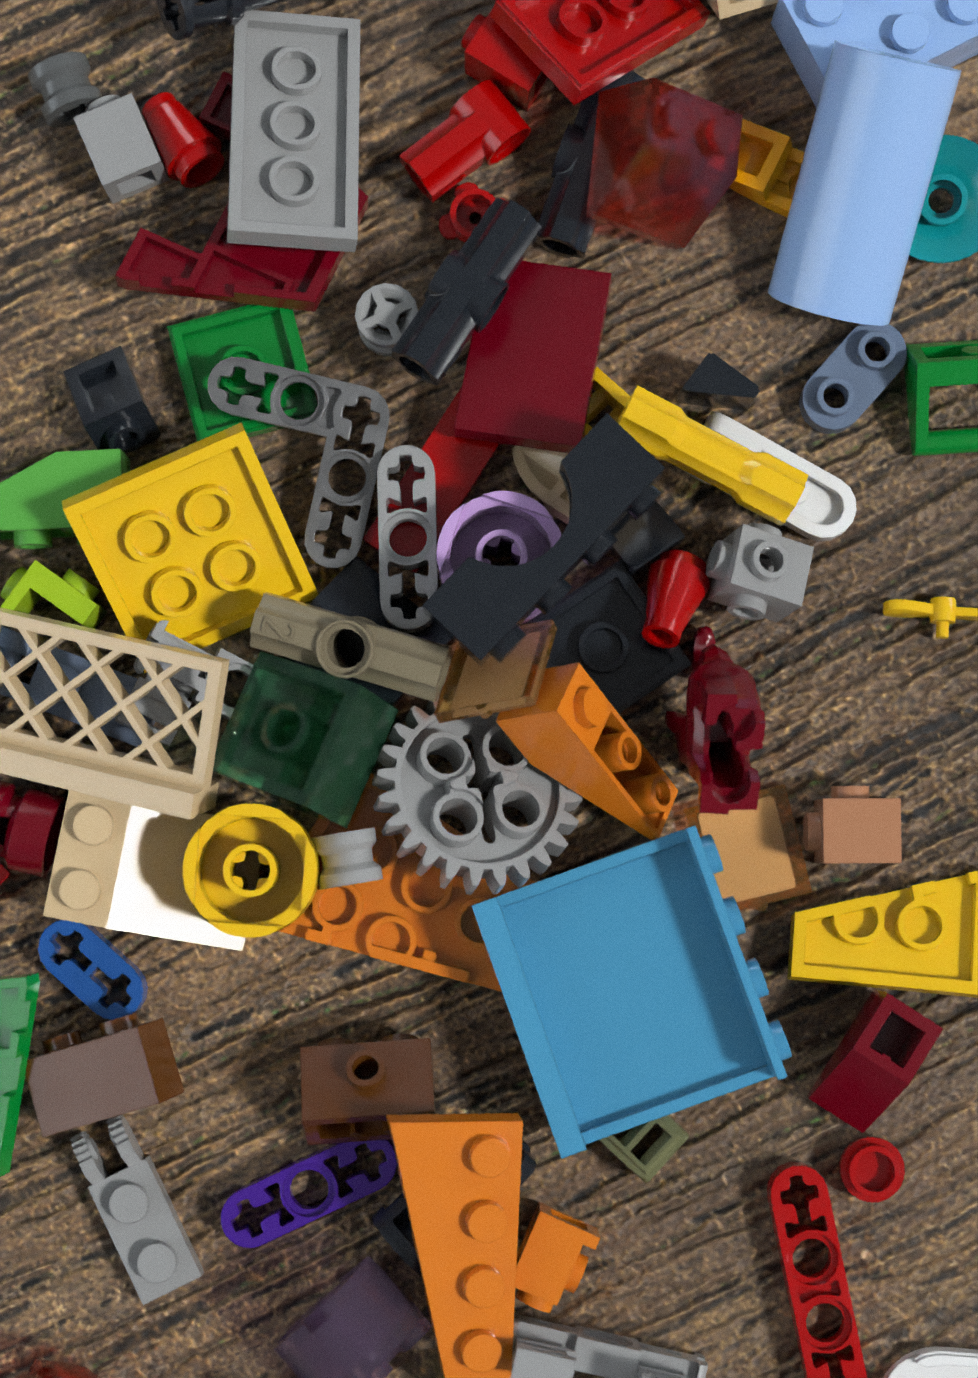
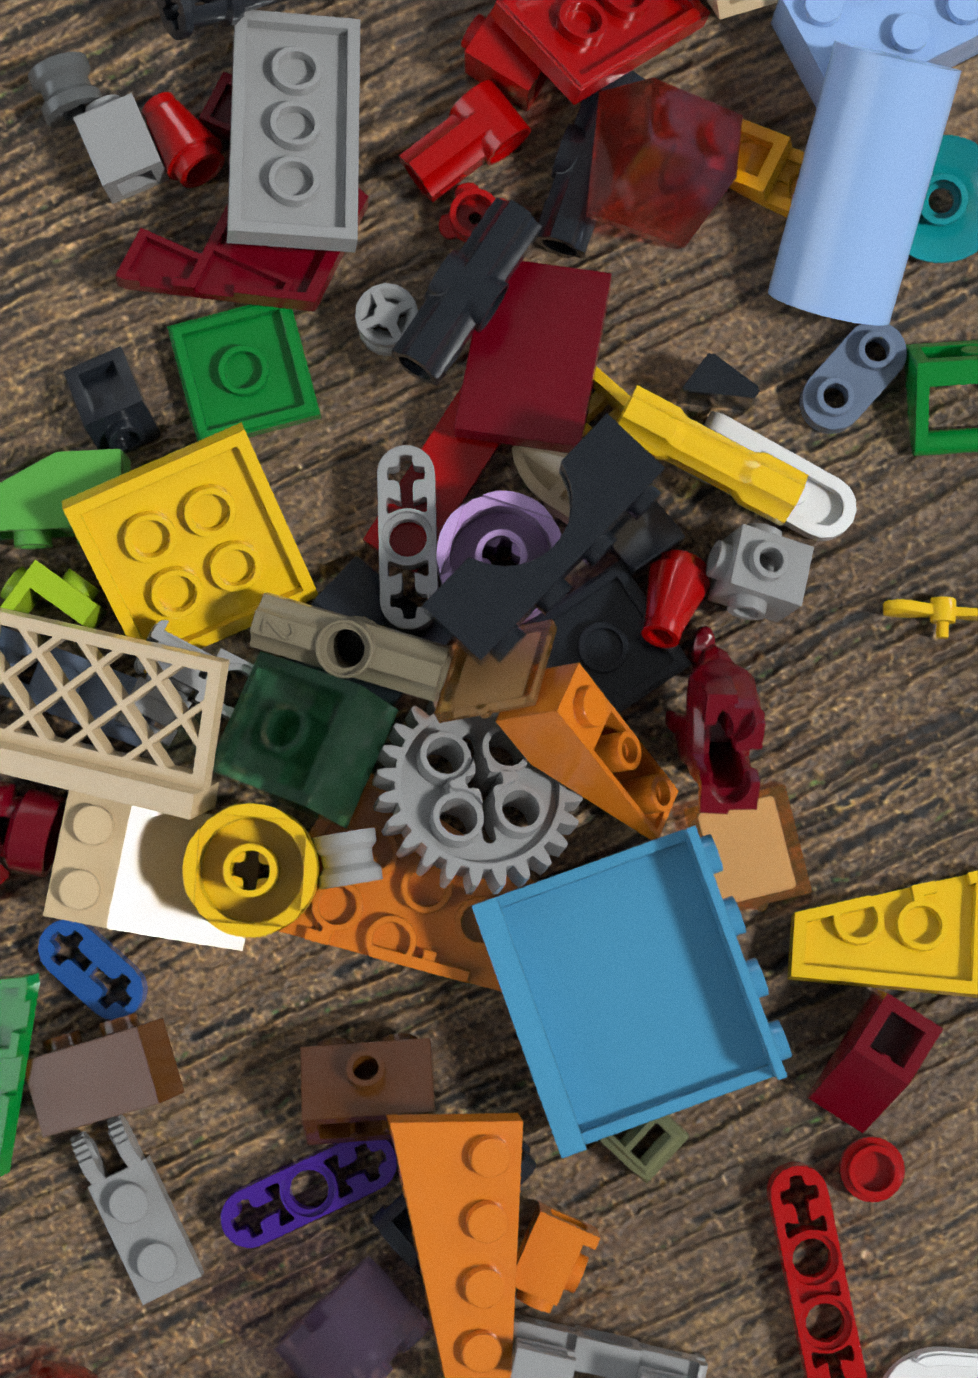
(325, 422): flat silver beam -> none
(854, 827): nougat brick -> none

